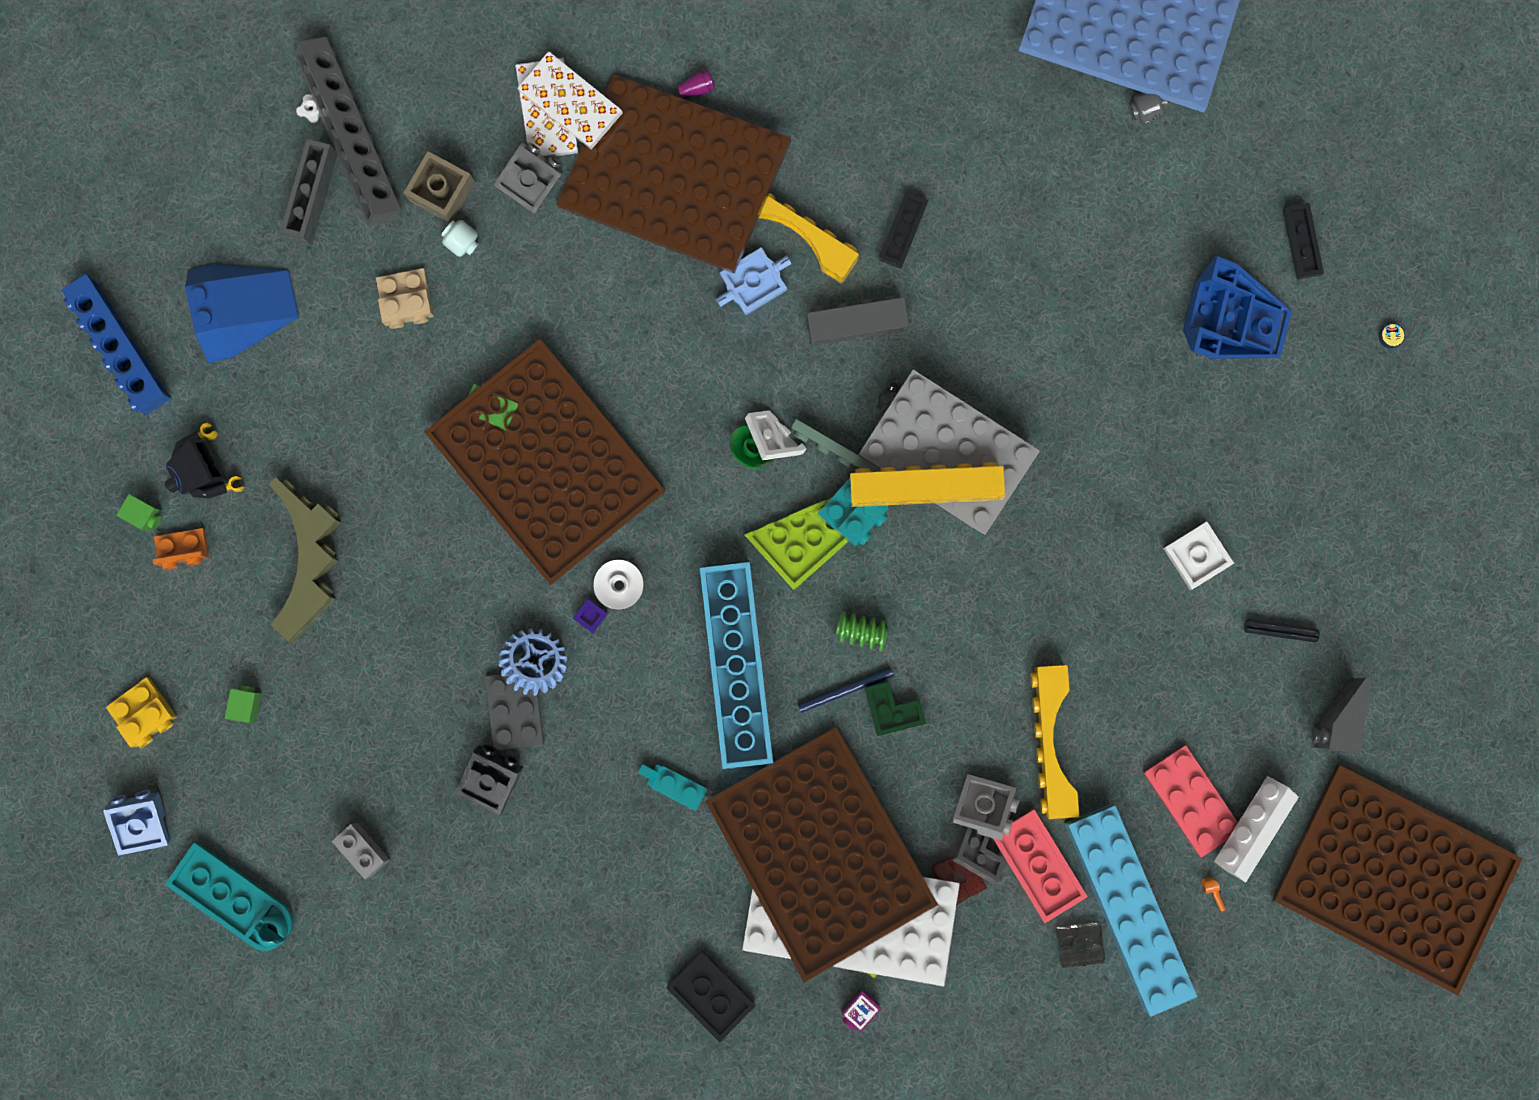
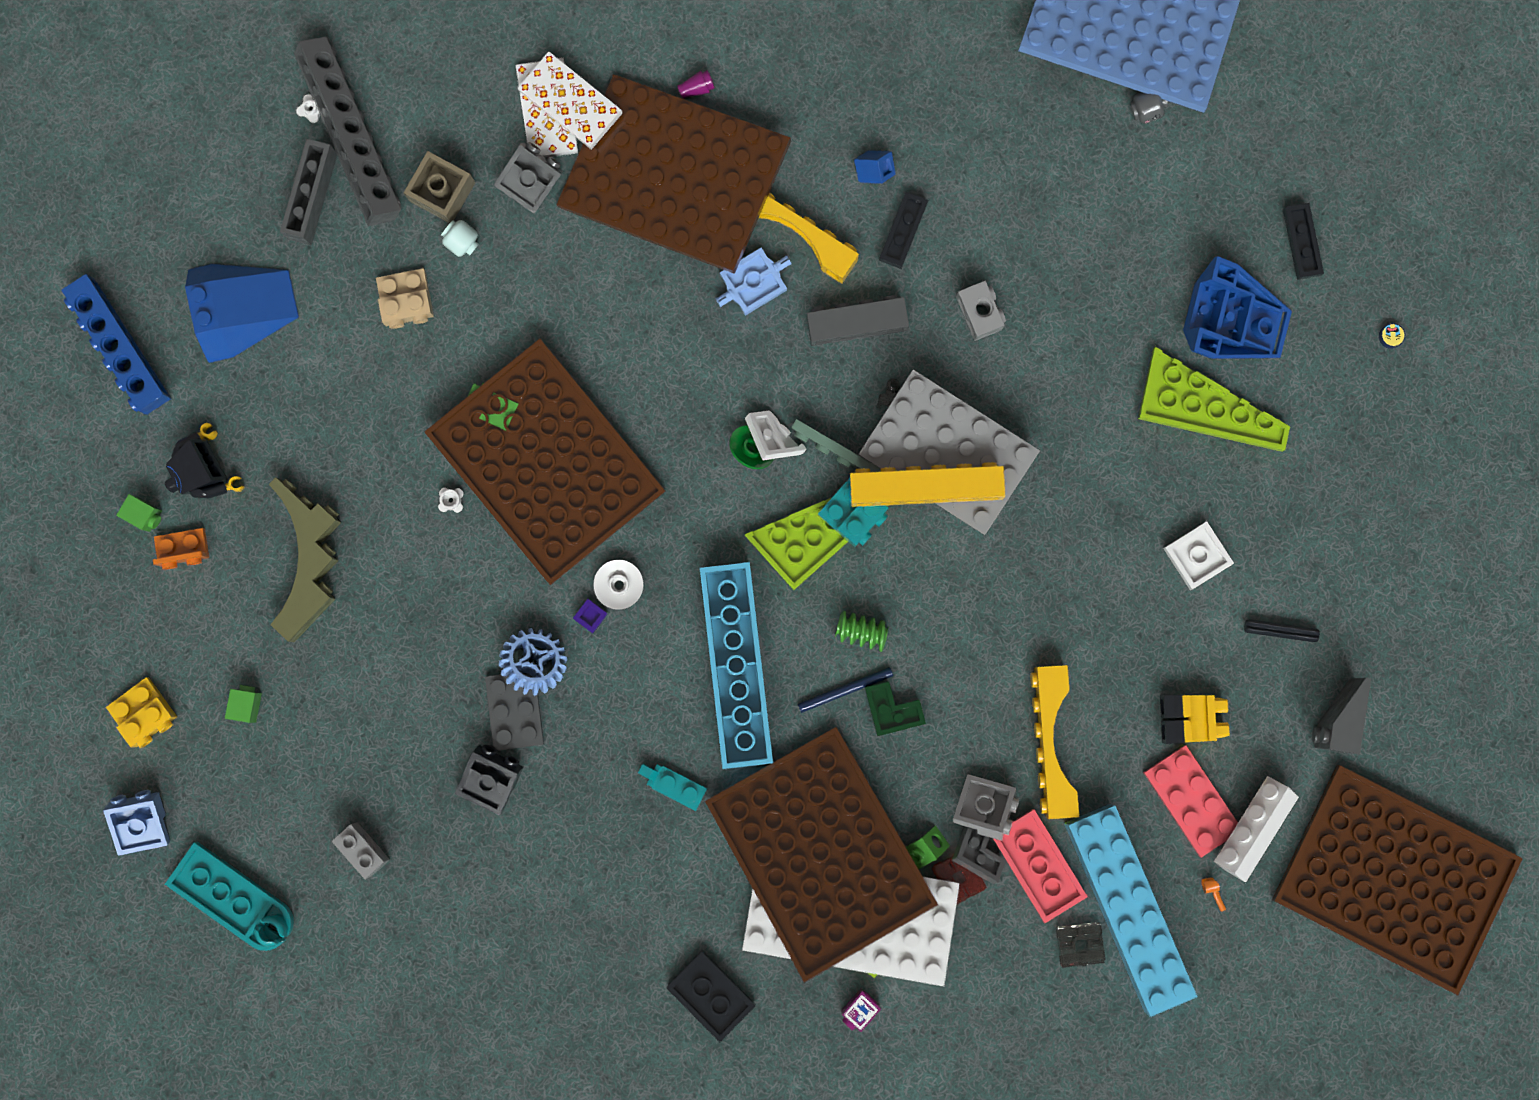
(445, 495): none -> white plate
(875, 166): none -> blue panel
(924, 851): none -> bright green bracket
(981, 324): none -> light grey brick
(1198, 404): none -> lime wing
(1200, 720): none -> yellow hips

